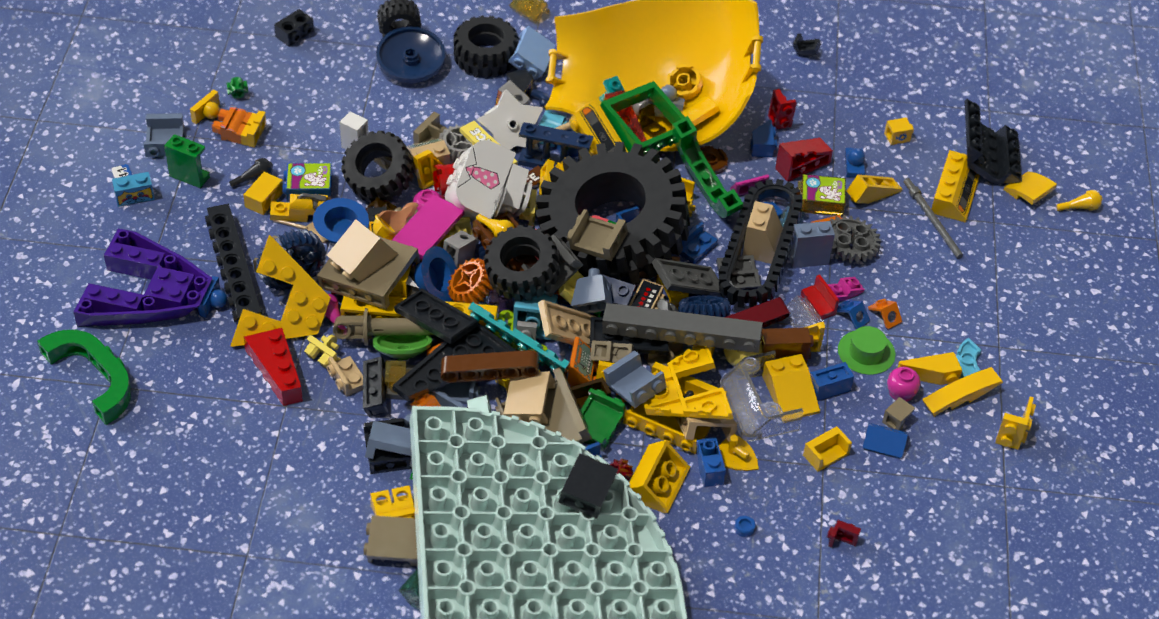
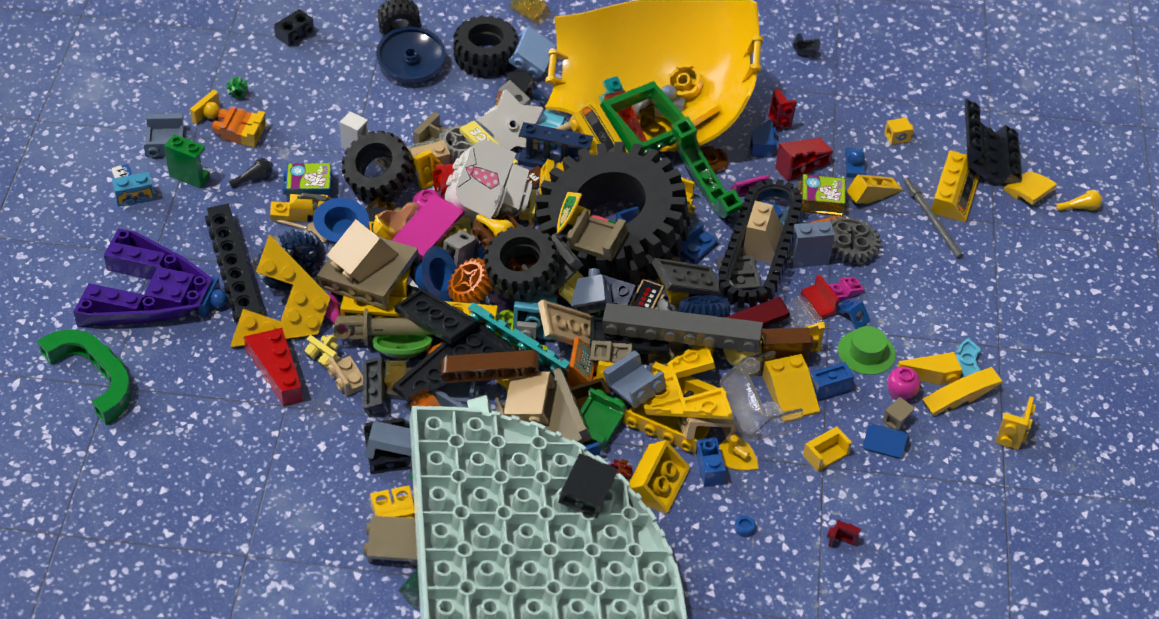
(262, 192): yellow panel -> none
(570, 211): none -> yellow shield
(885, 307): orange bracket -> none

